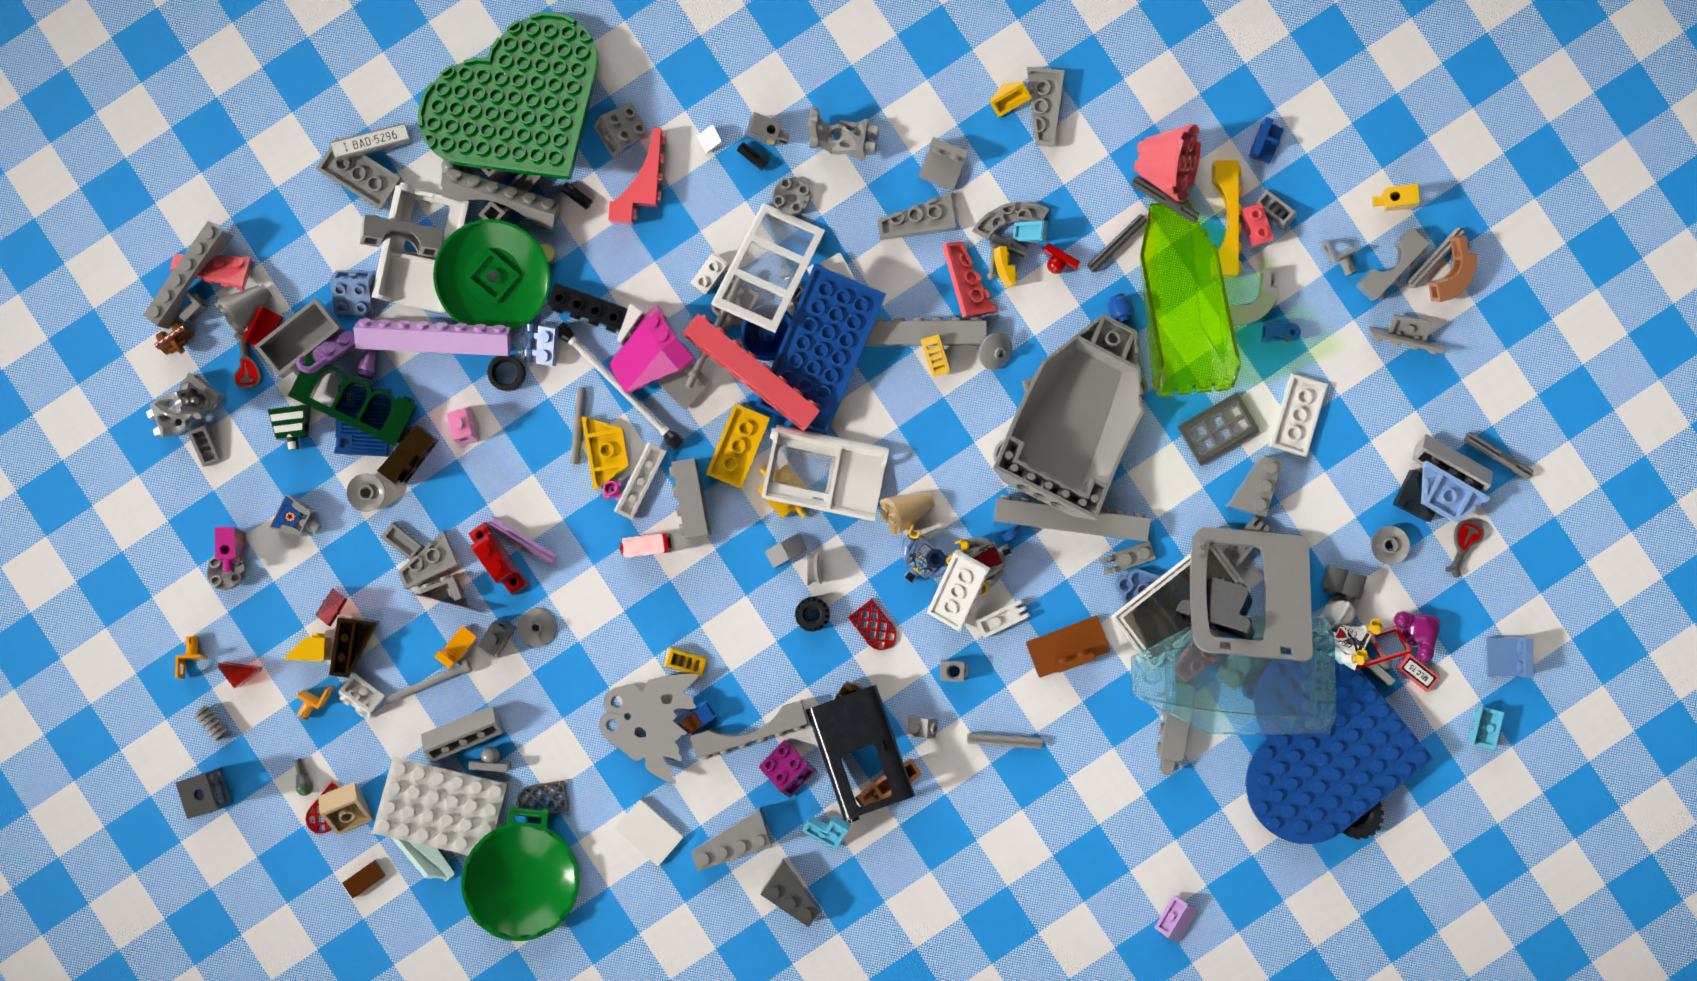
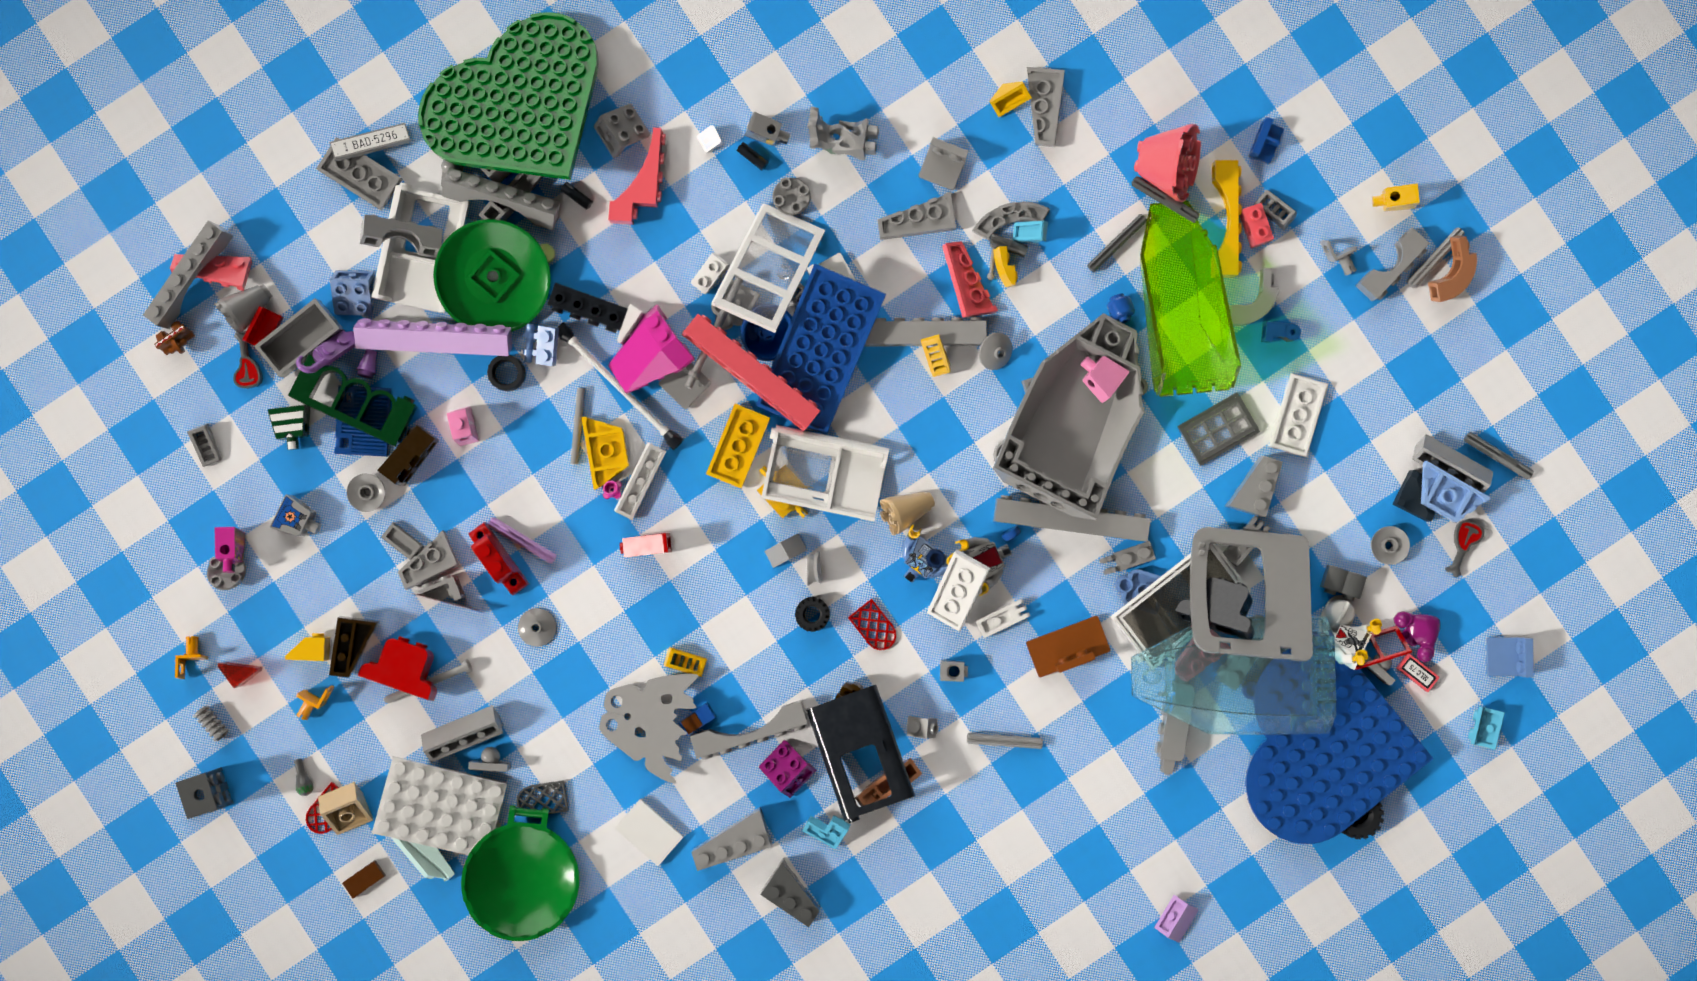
(187, 404): light grey hips -> none
(194, 310): light grey bracket -> none
(215, 397): light grey hinge -> none
(331, 607): clear red piece -> none
(360, 695): white bracket -> none
(403, 668): none -> red brick
(456, 647): light orange bracket -> none
(497, 637): dark grey torso -> none
(691, 498): light grey brick -> none
(1059, 259): red tile -> none
(1103, 377): none -> bright pink torso
(1408, 332): light grey bracket -> none

